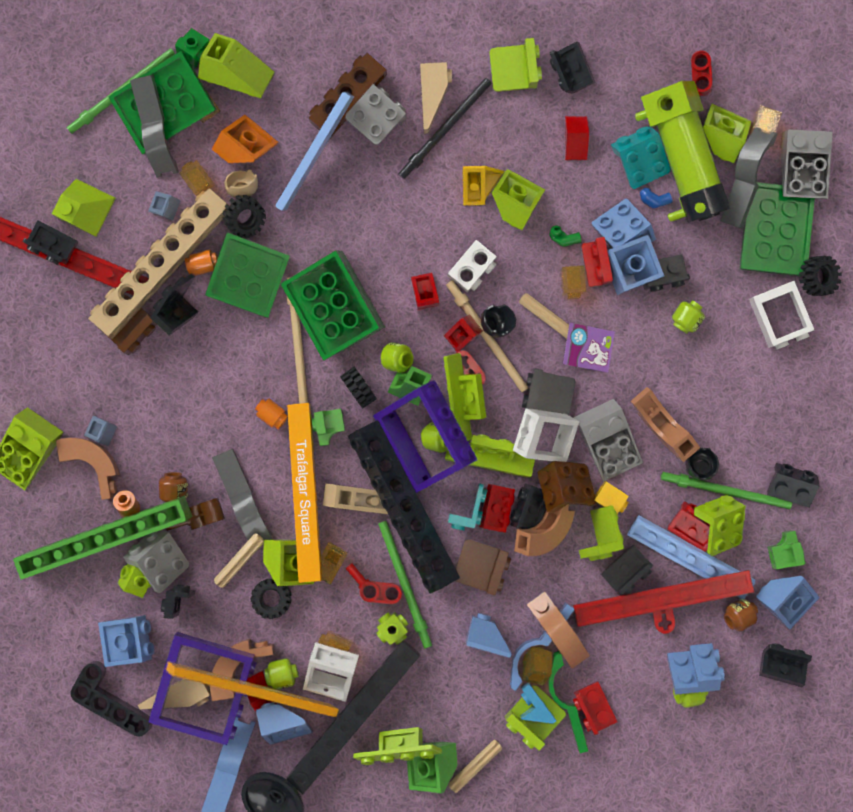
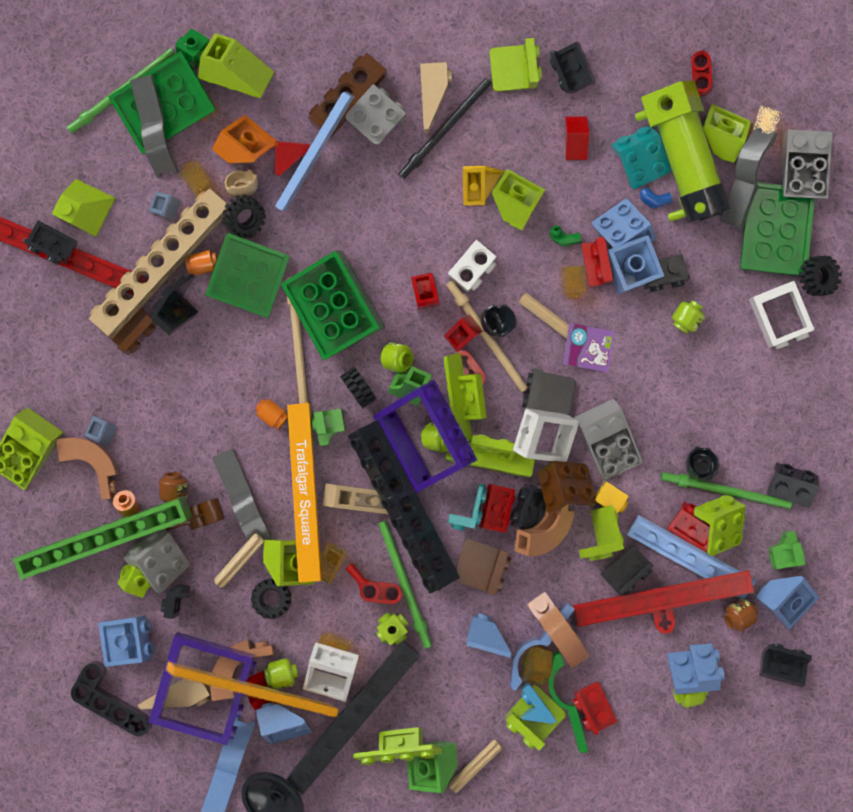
(286, 154): none -> red slope
(664, 426): nougat arch -> none

